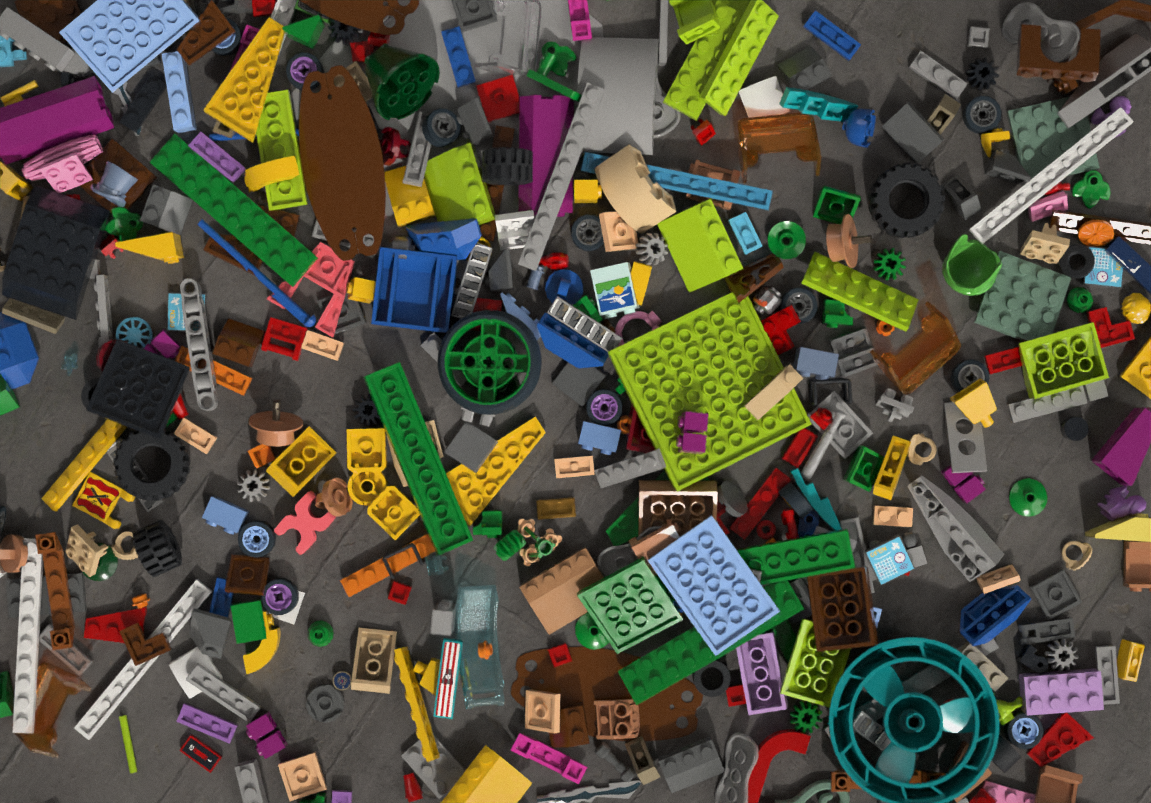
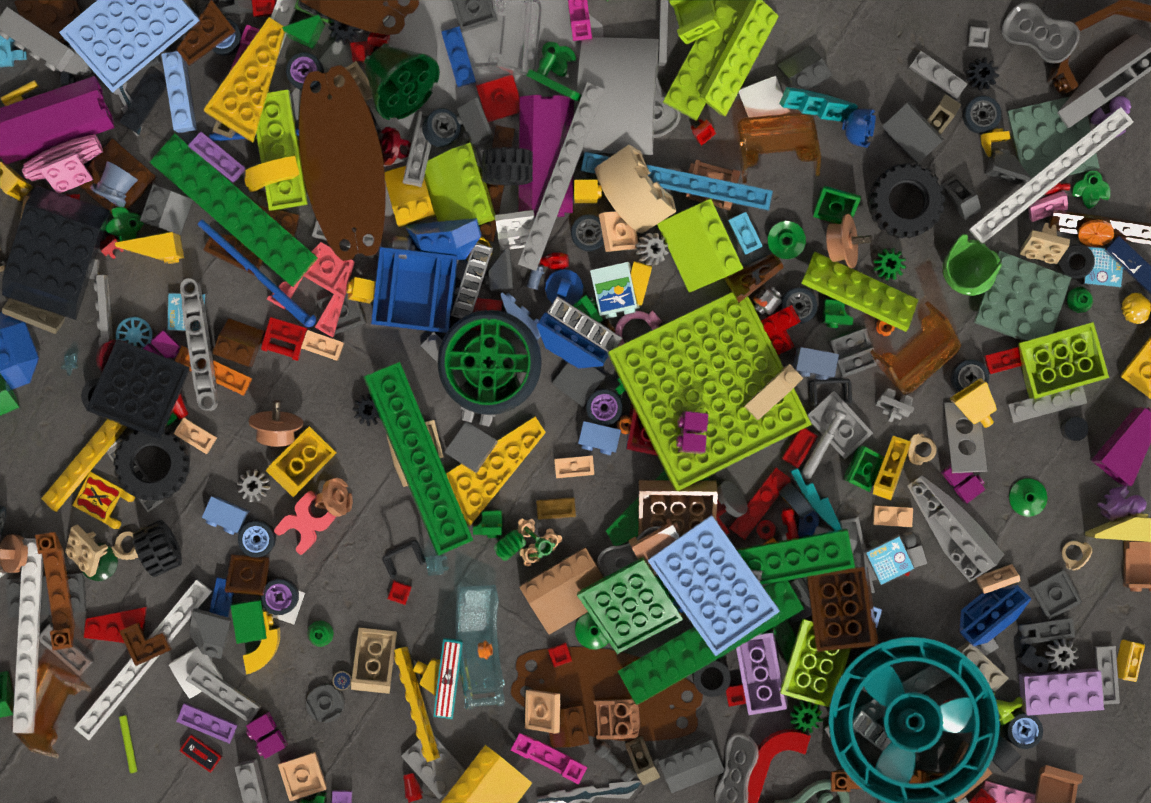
(140, 600): orange plate -> none
(262, 455): orange panel -> none
(377, 571): orange plate -> none
(385, 503): yellow plate -> none
(443, 618): light grey brick -> none
(630, 468): light grey plate -> none
(822, 417): red plate -> none
(832, 35): blue plate -> none
(1033, 63): reddish brown arch -> none
(1058, 739): red wing -> none
(1096, 390): light grey tile -> none
(1108, 333): red plate -> none

